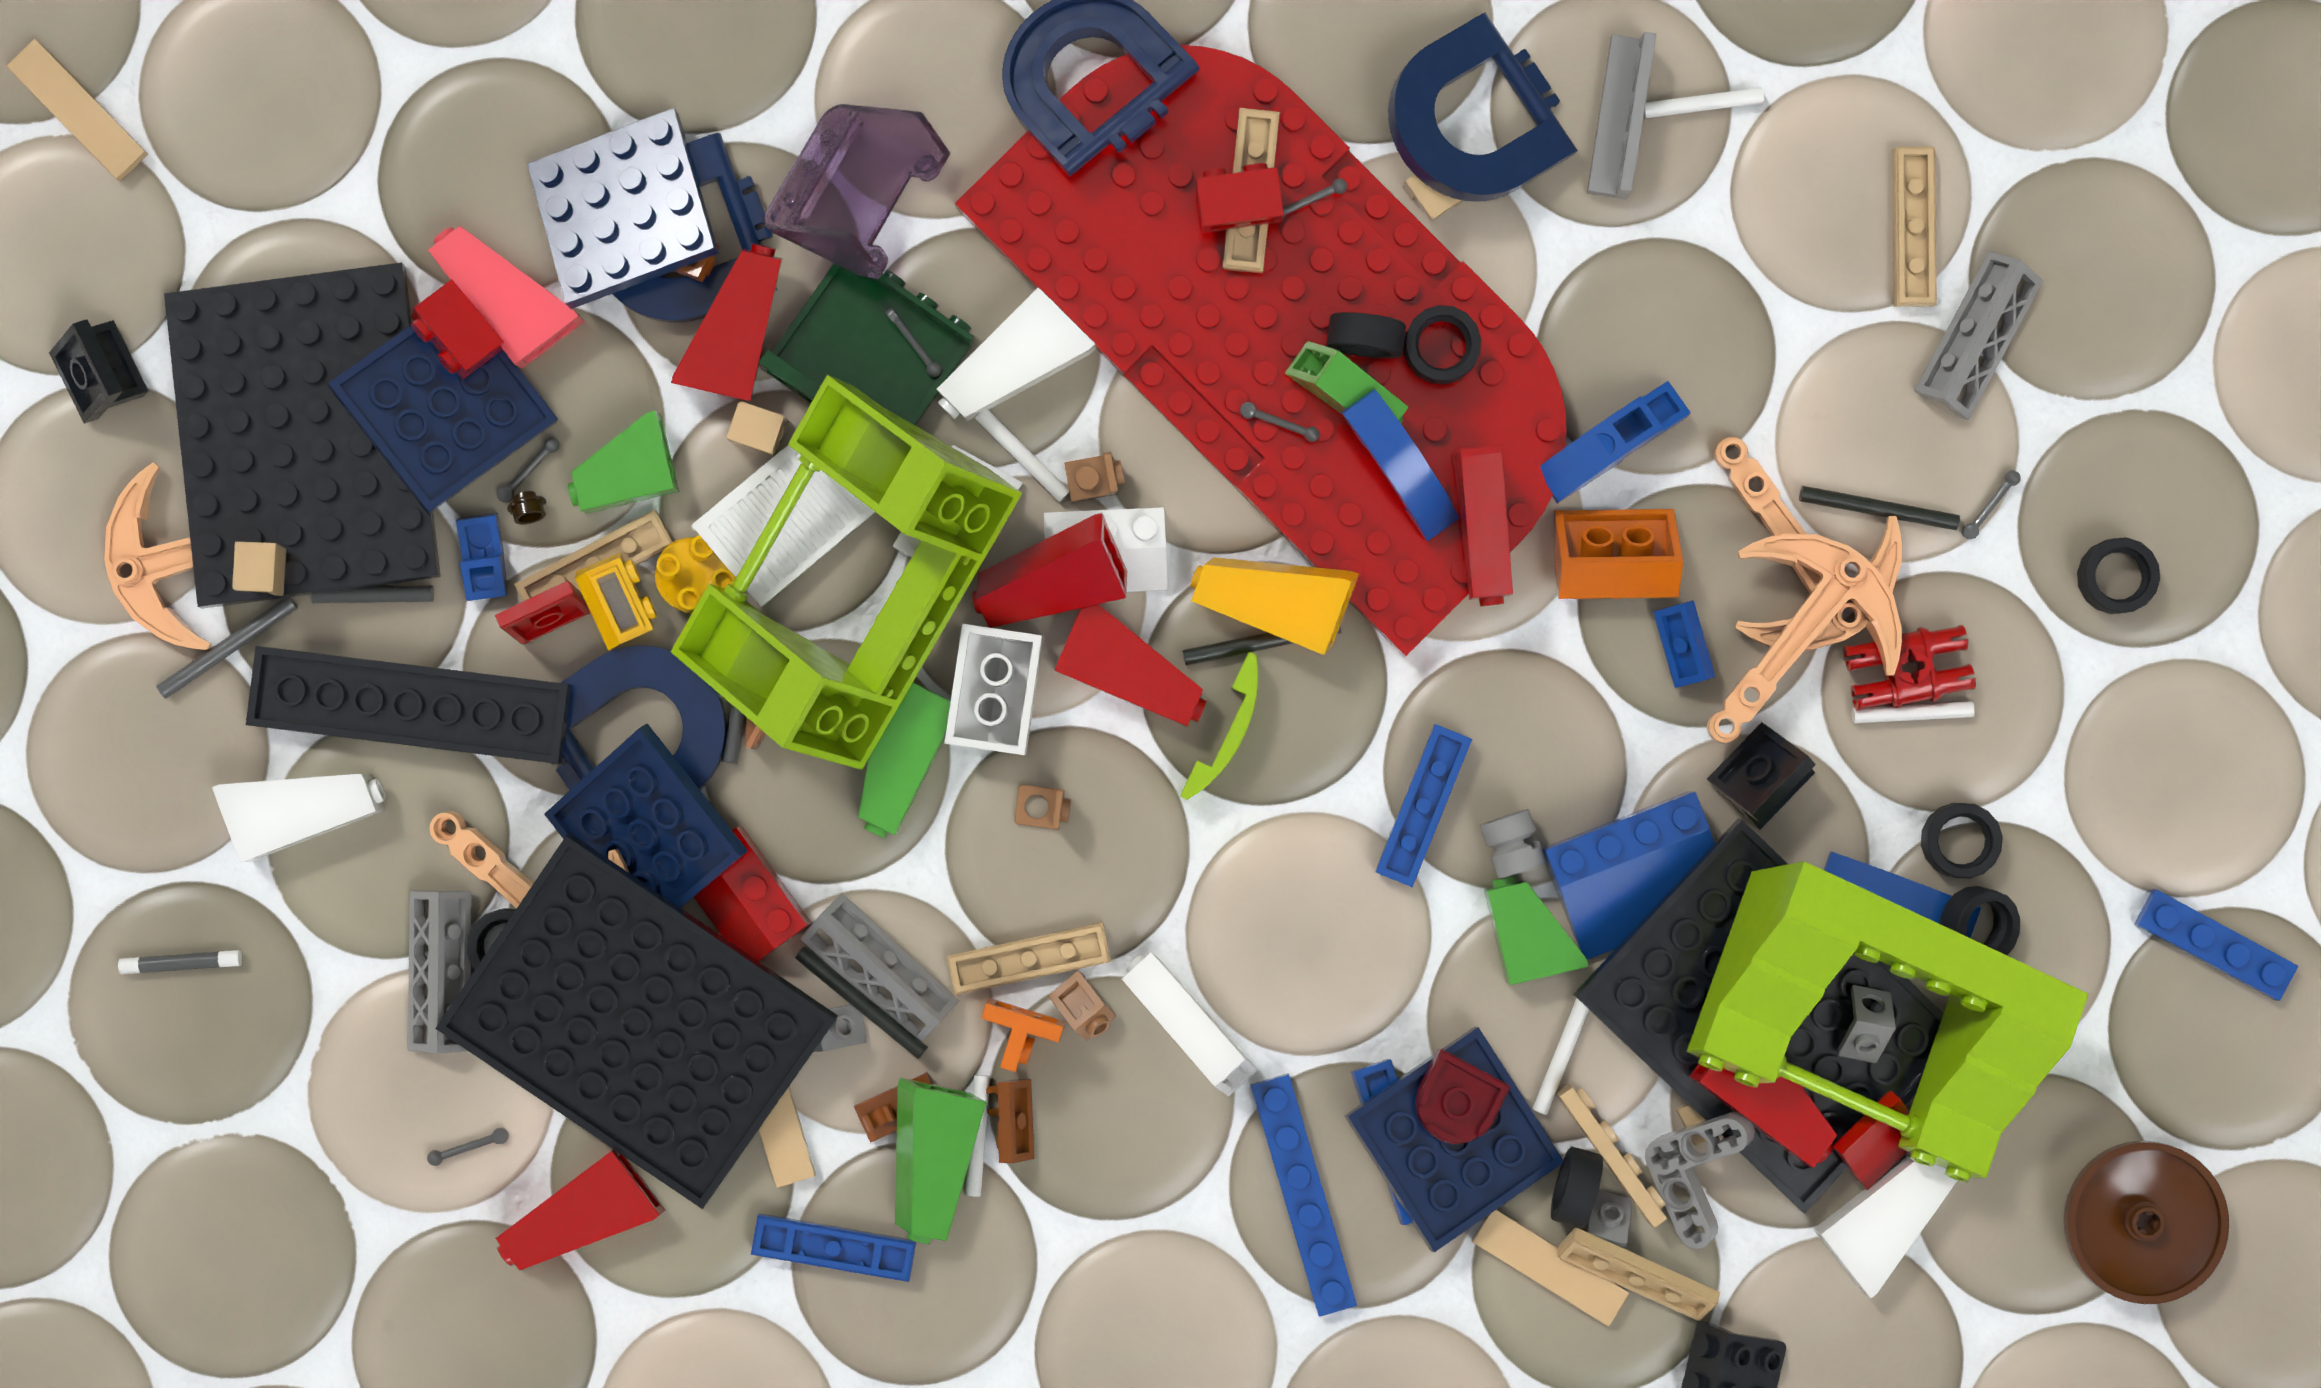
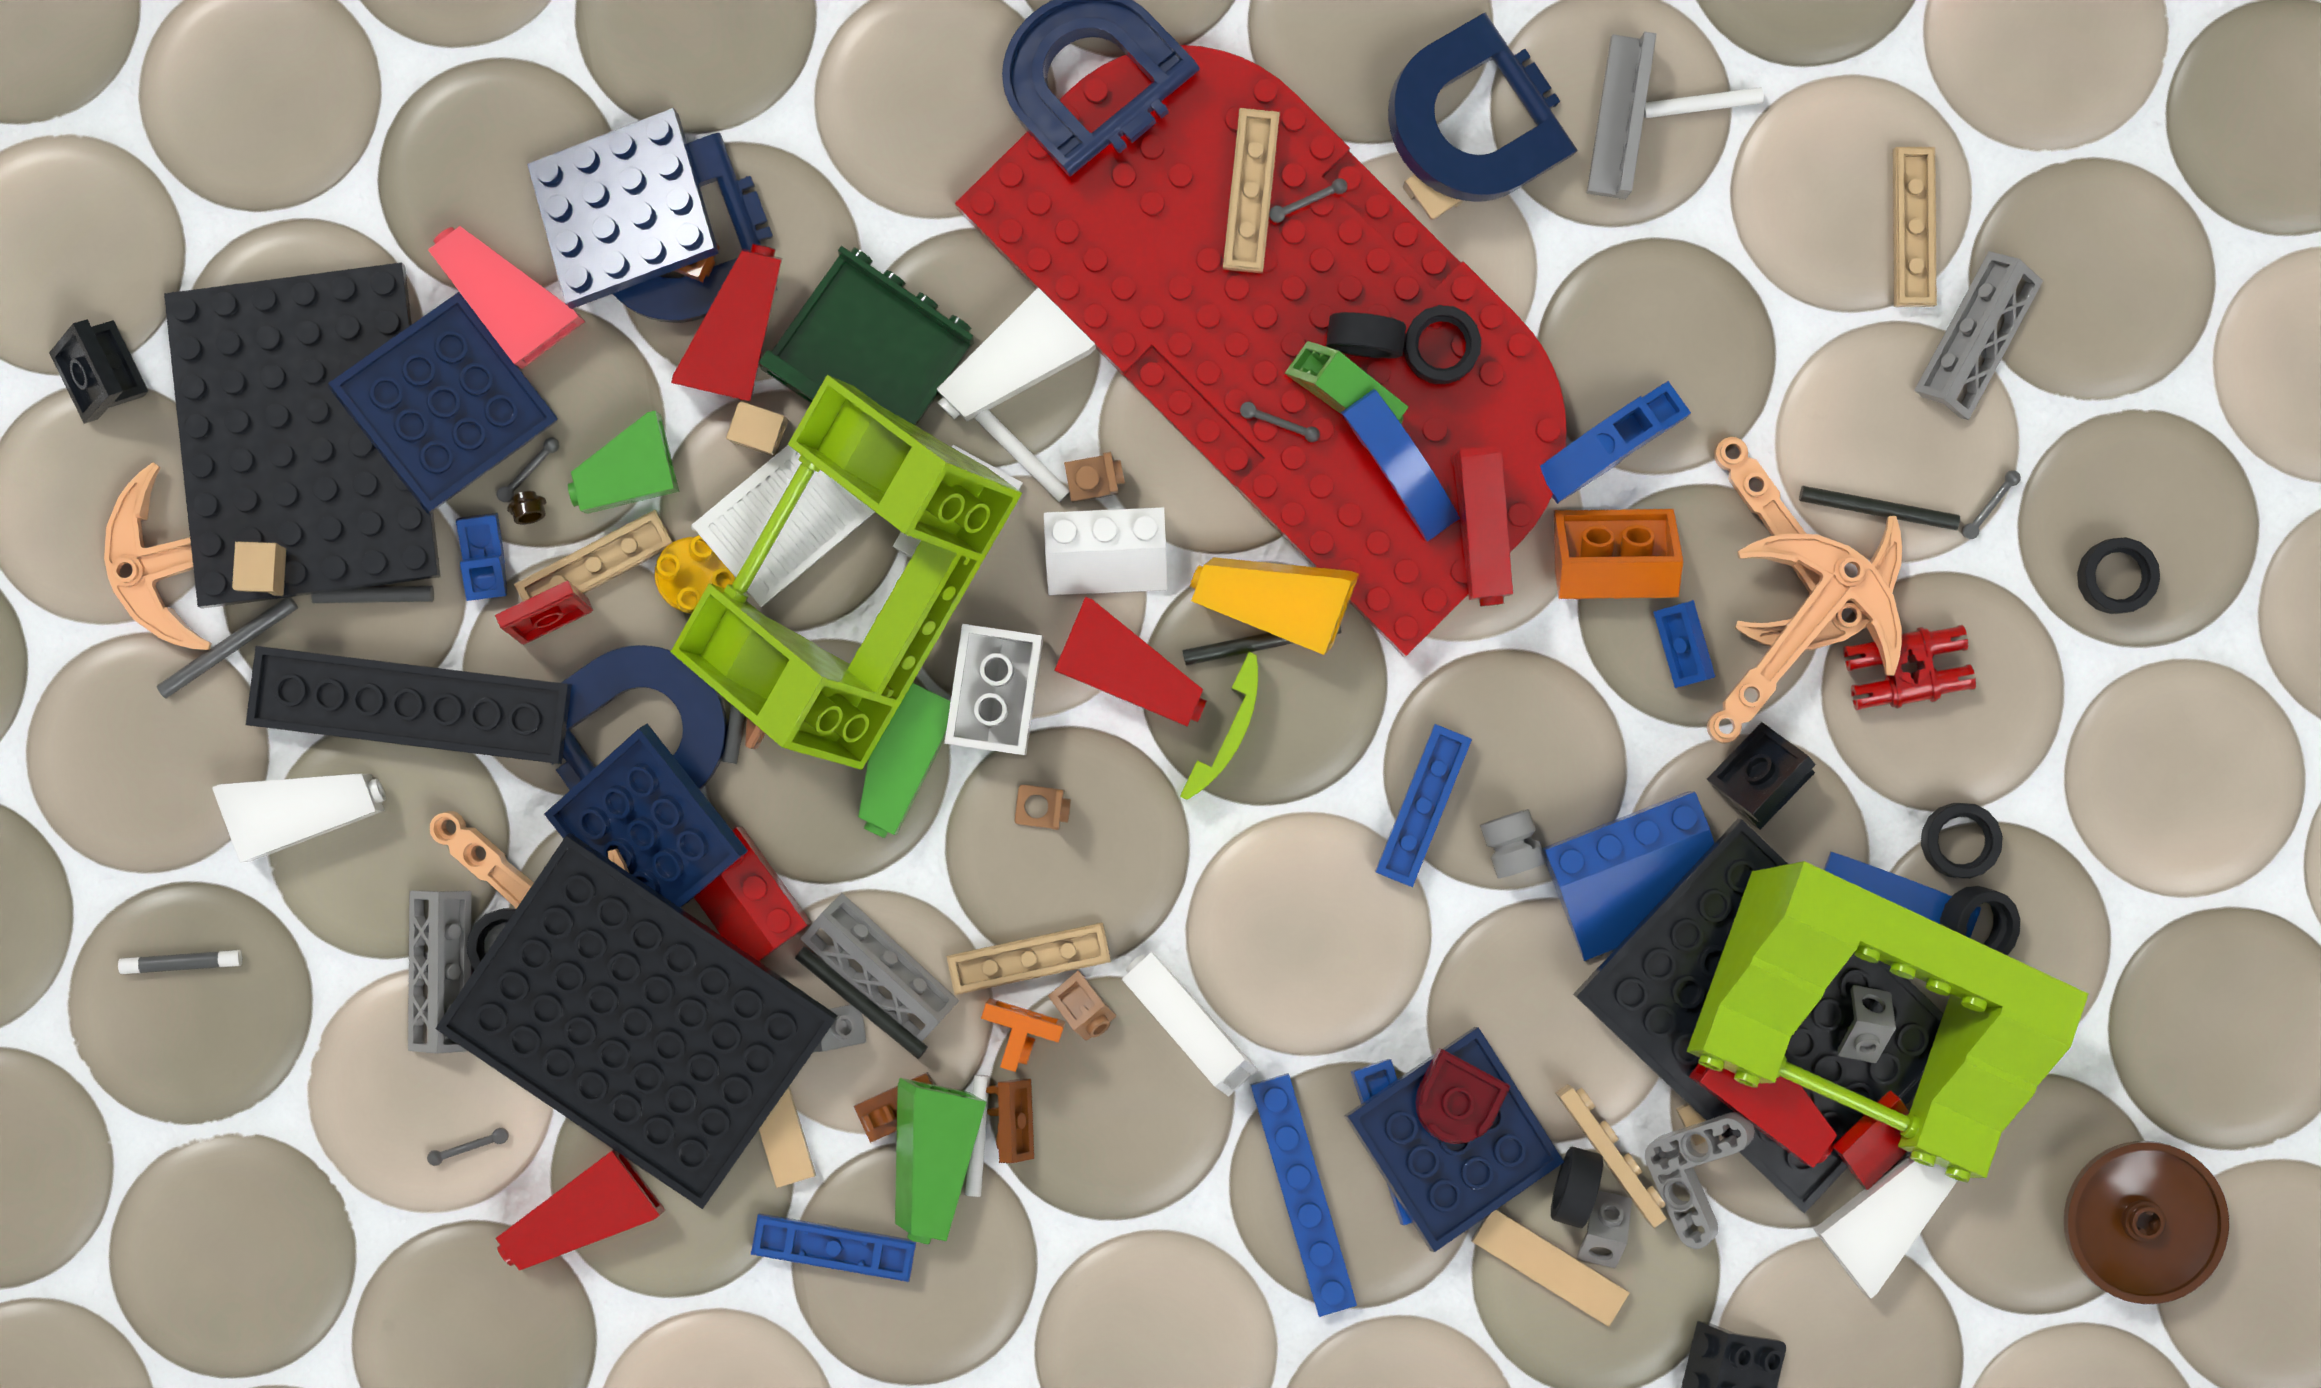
(77, 109): tan tile -> none
(455, 330): red brick -> none
(615, 600): yellow window -> none
(852, 180): clear purple windscreen -> none
(933, 368): dark grey hinge -> none
(1054, 576): red slope -> none
(1239, 198): red brick -> none
(1528, 934): bright green slope -> none
(1561, 1058): white bar -> none
(1638, 1274): tan tile -> none
(1914, 712): white bar -> none
(2216, 945): blue plate -> none

